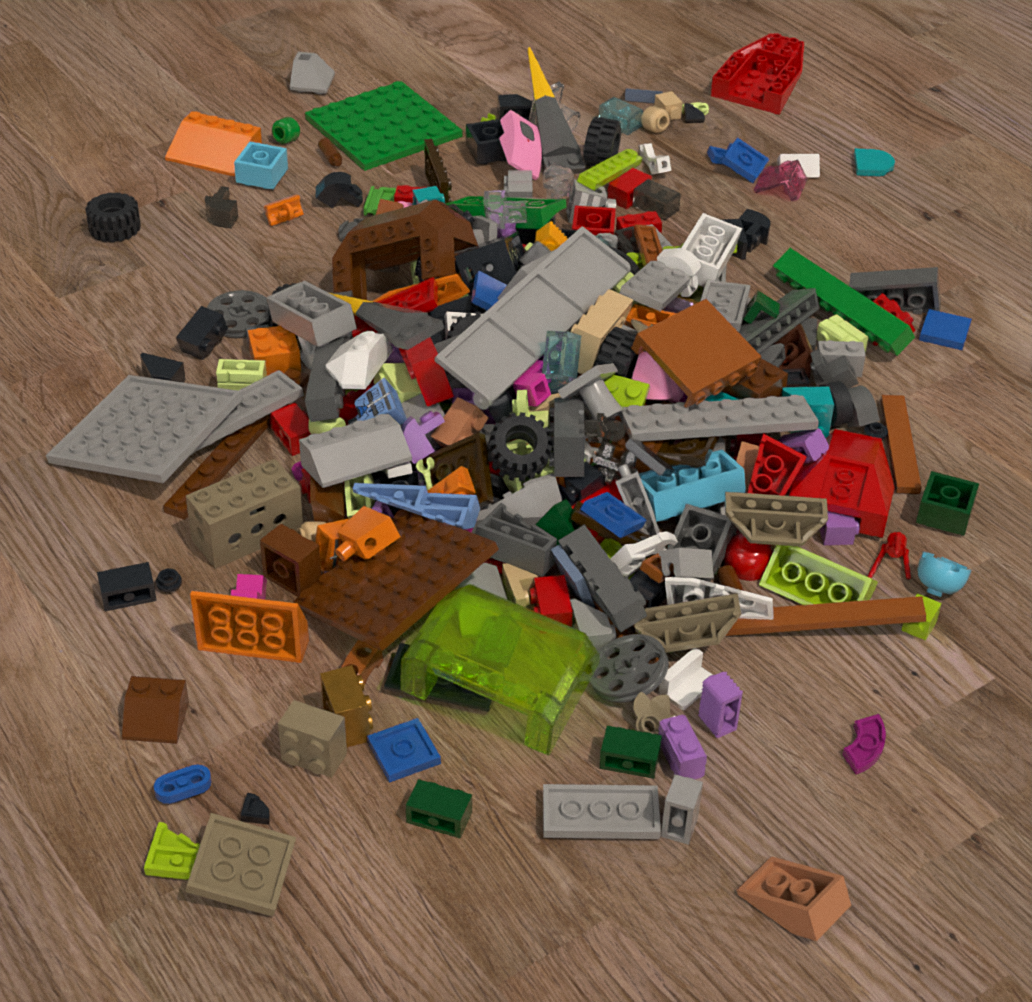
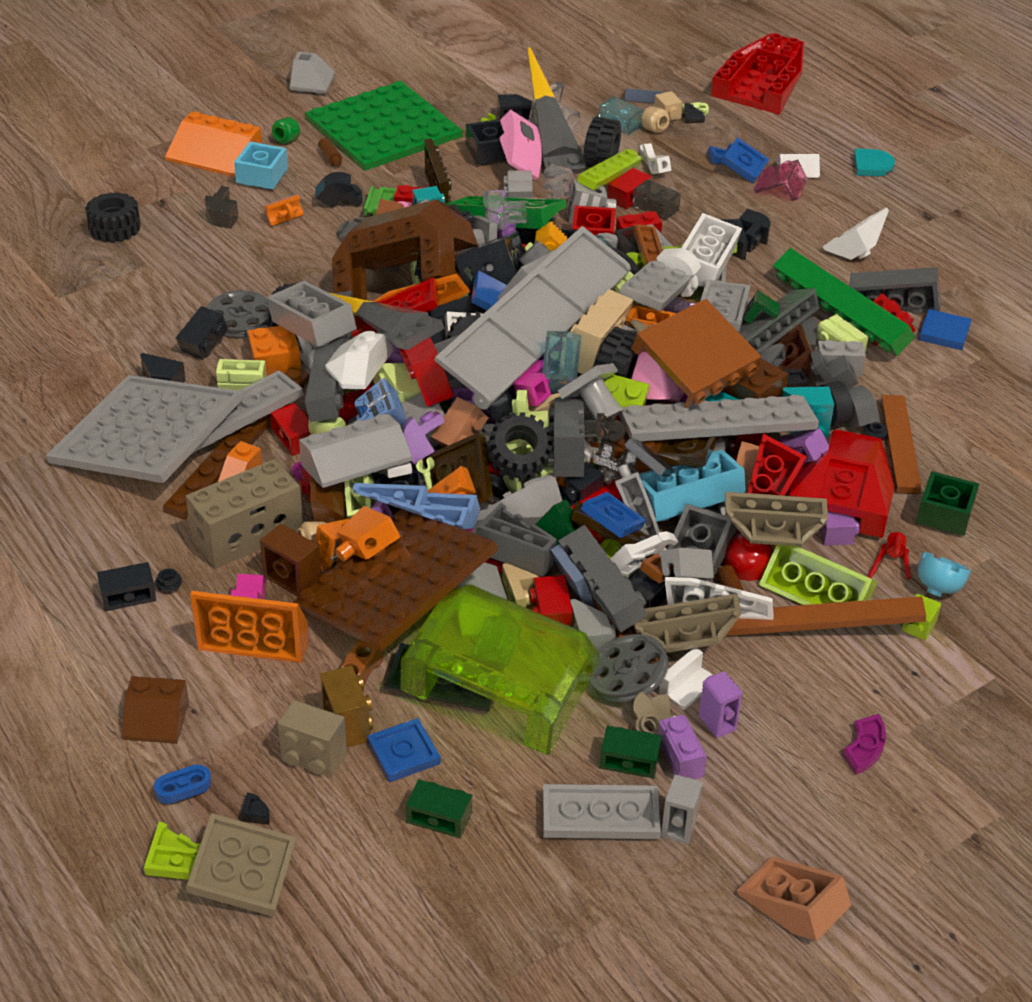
(239, 459): none -> orange slope
(859, 238): none -> white wedge

